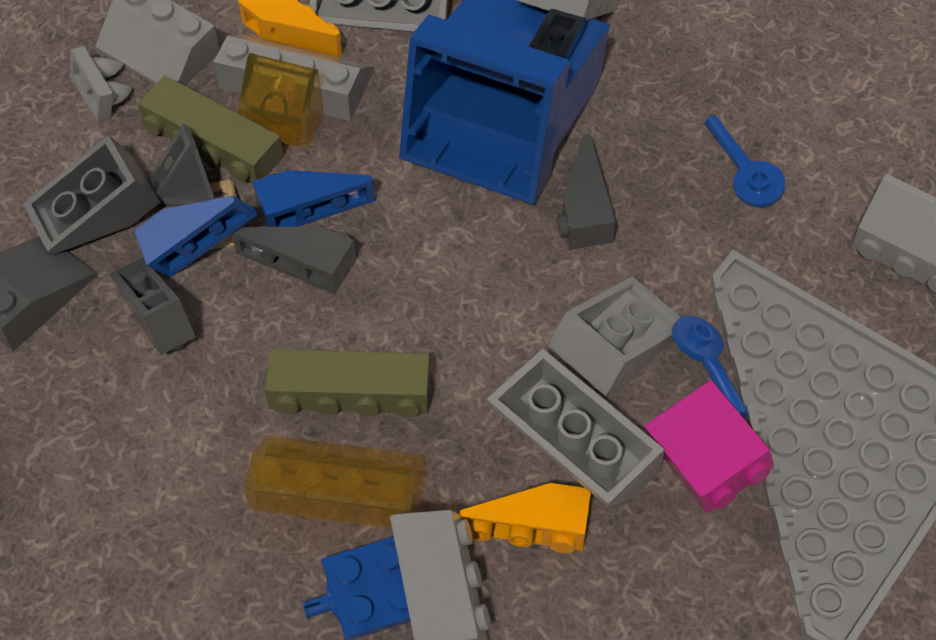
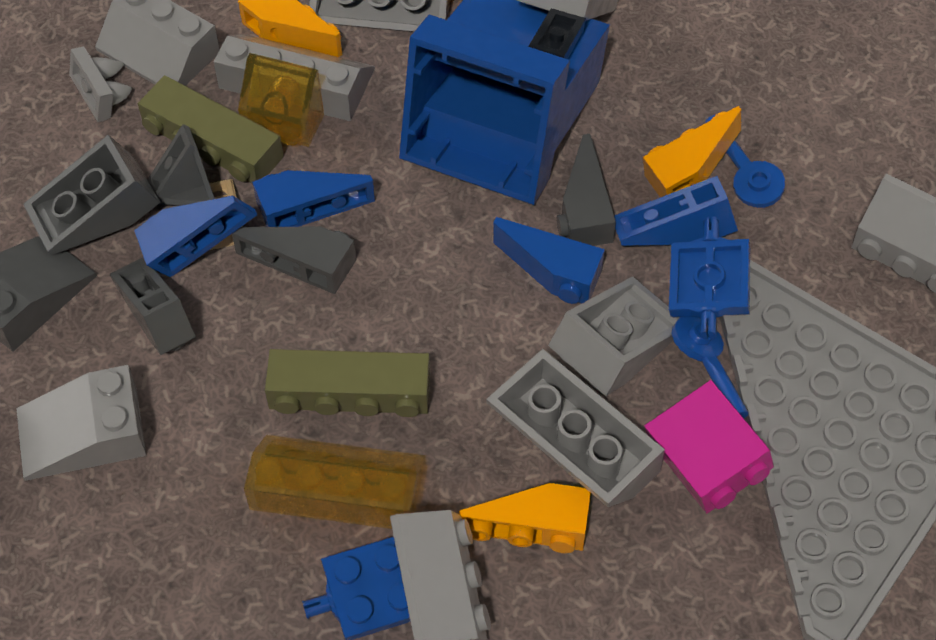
(81, 424): none -> light grey slope
(556, 262): none -> blue slope
(677, 216): none -> blue slope
(693, 154): none -> light orange slope
(710, 278): none -> blue plate

